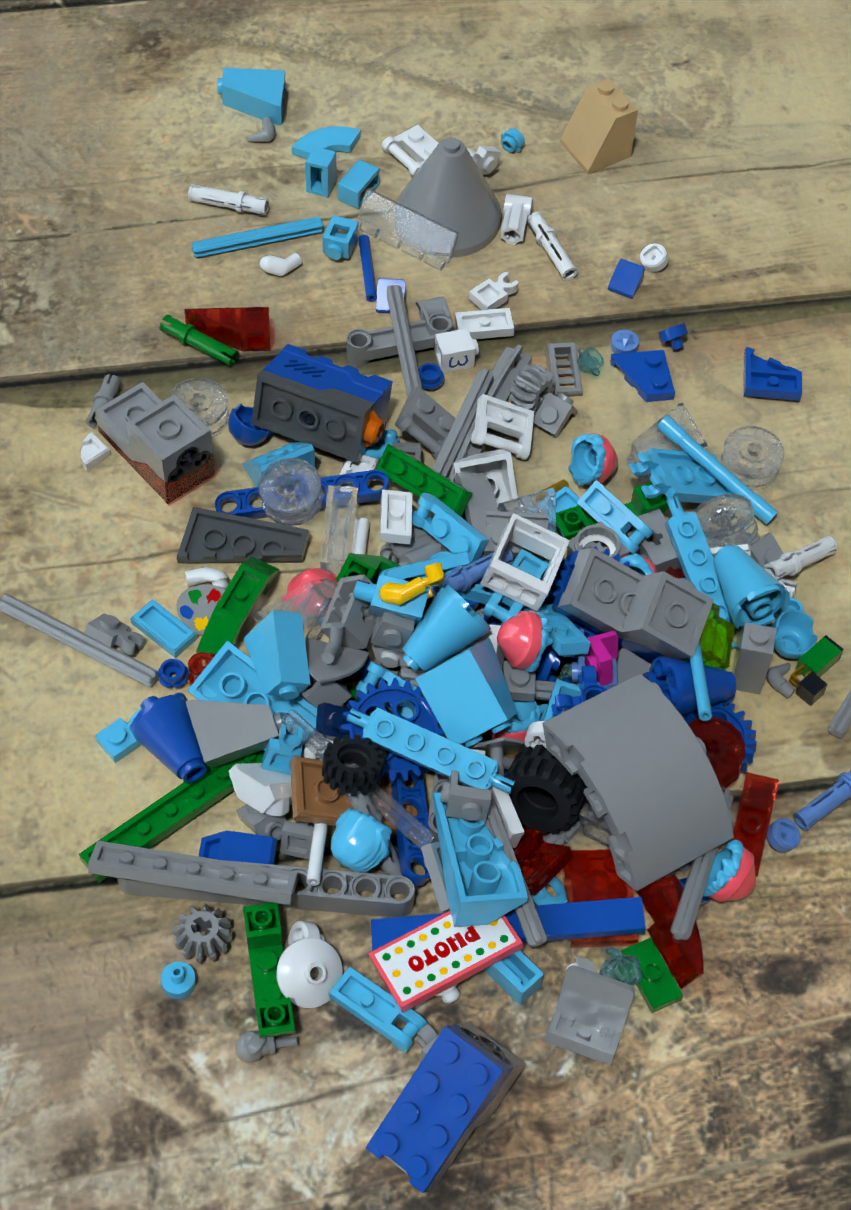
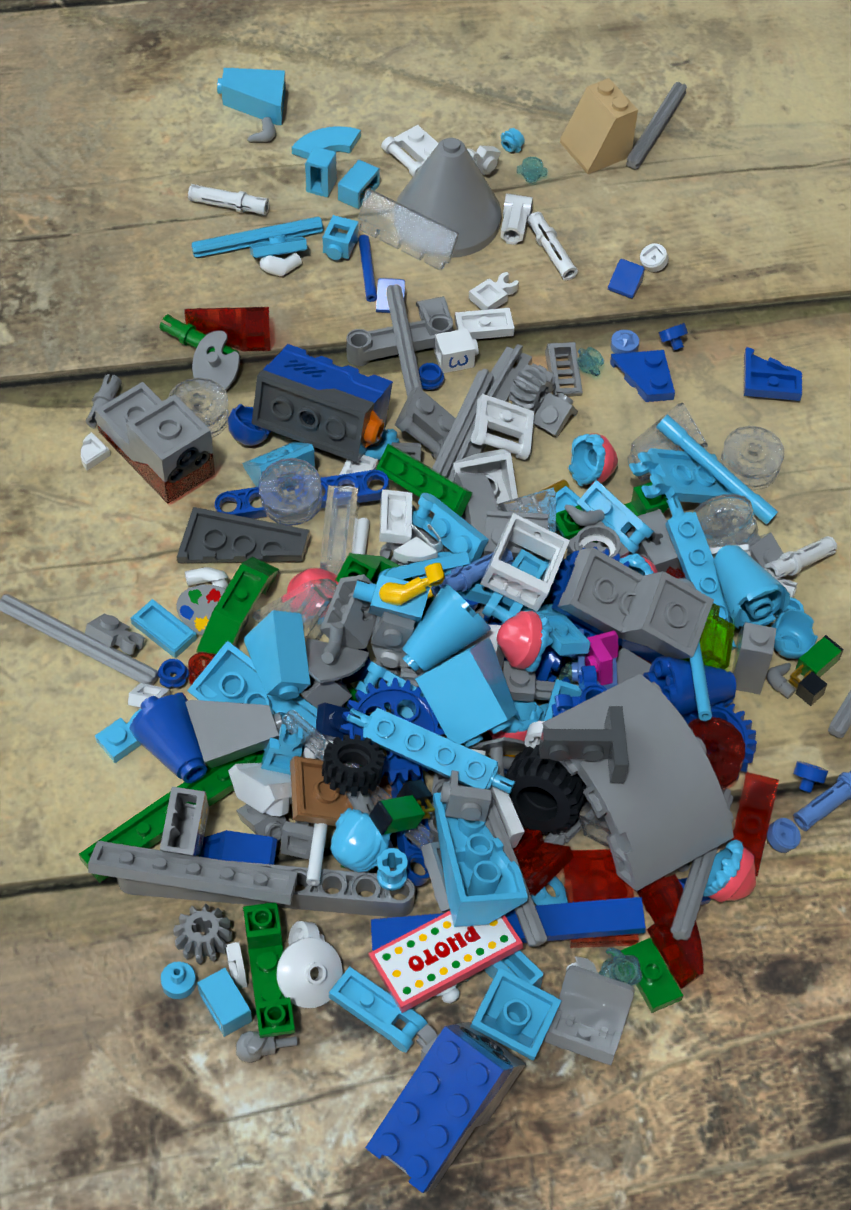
(143, 691): none -> white plate
(185, 822): none -> light grey torso
(215, 364): none -> light grey piece
(224, 1002): none -> medium azure piece
(236, 965): none -> white tile
(278, 245): none -> medium azure plate
(392, 859): none -> medium azure bush
(405, 810): none -> piece
(415, 551): none -> white tile
(438, 547): none -> white piece
(515, 1013): none -> medium azure slope
(532, 169): none -> clear light blue plate
(584, 518): none -> light grey animal
(591, 744): none -> dark grey bracket
(656, 125): none -> light grey axle
(809, 774): none -> blue tile

